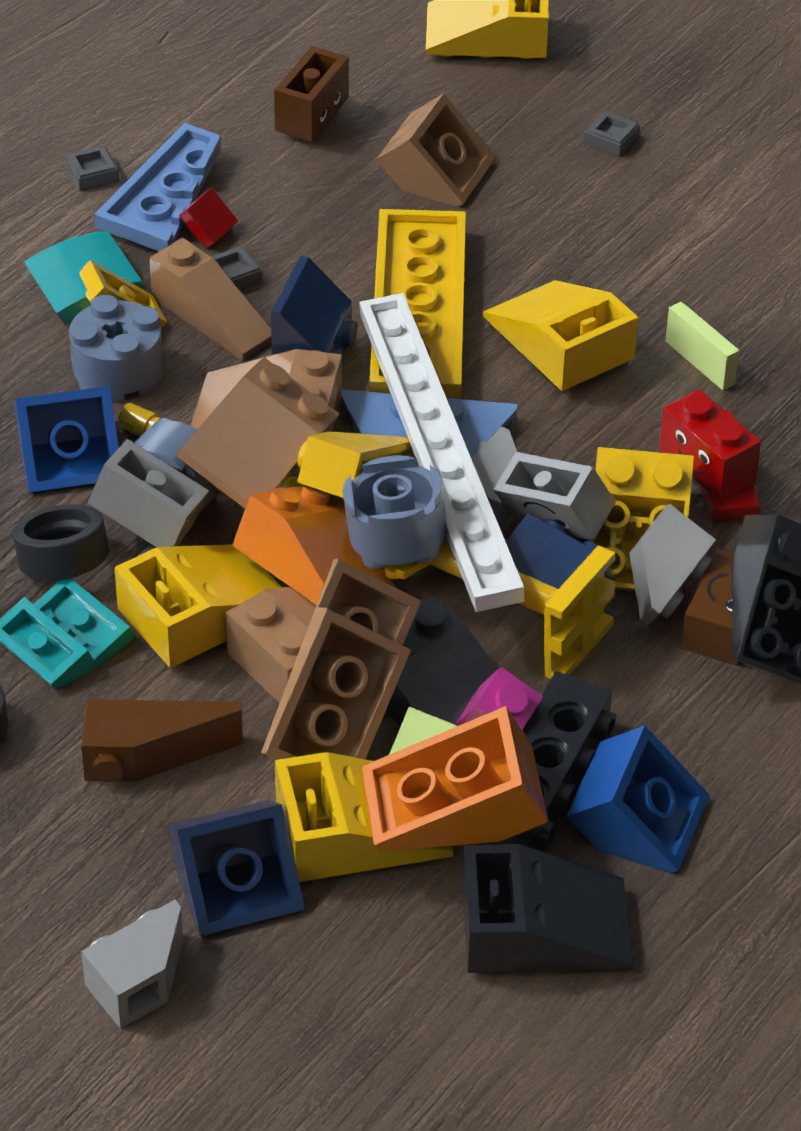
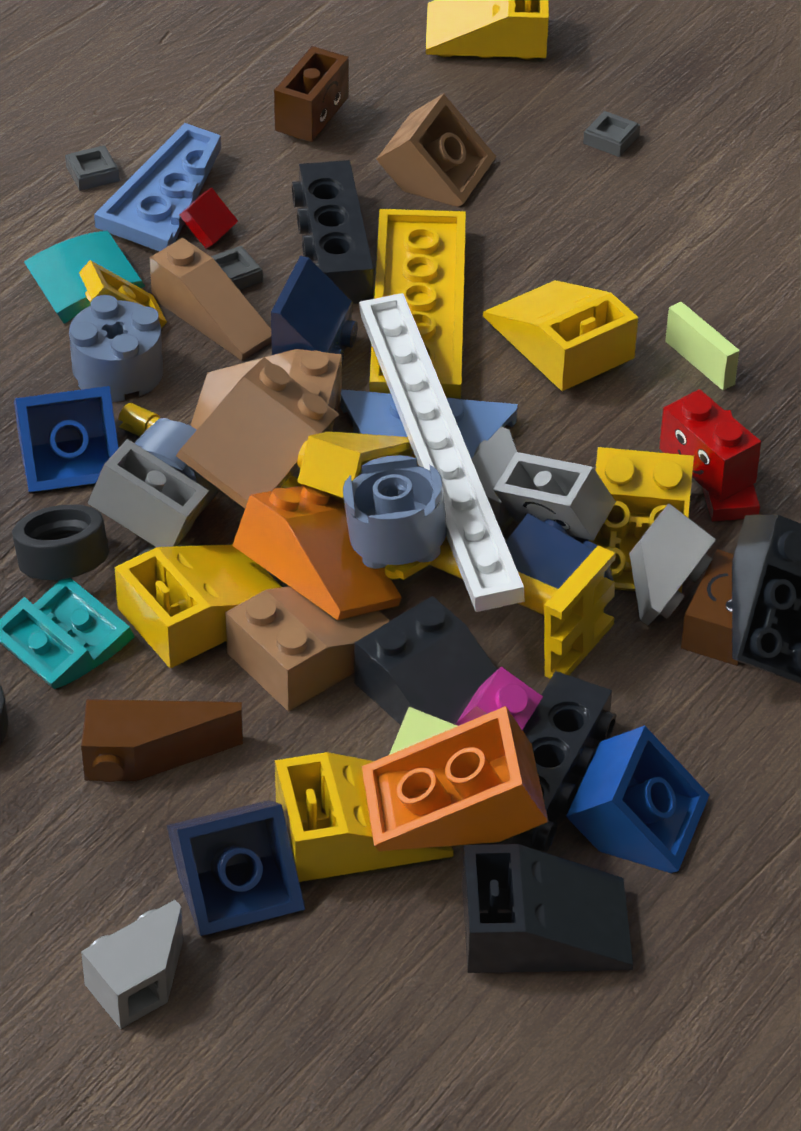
(334, 226): none -> black brick
(344, 668): medium nougat slope -> none

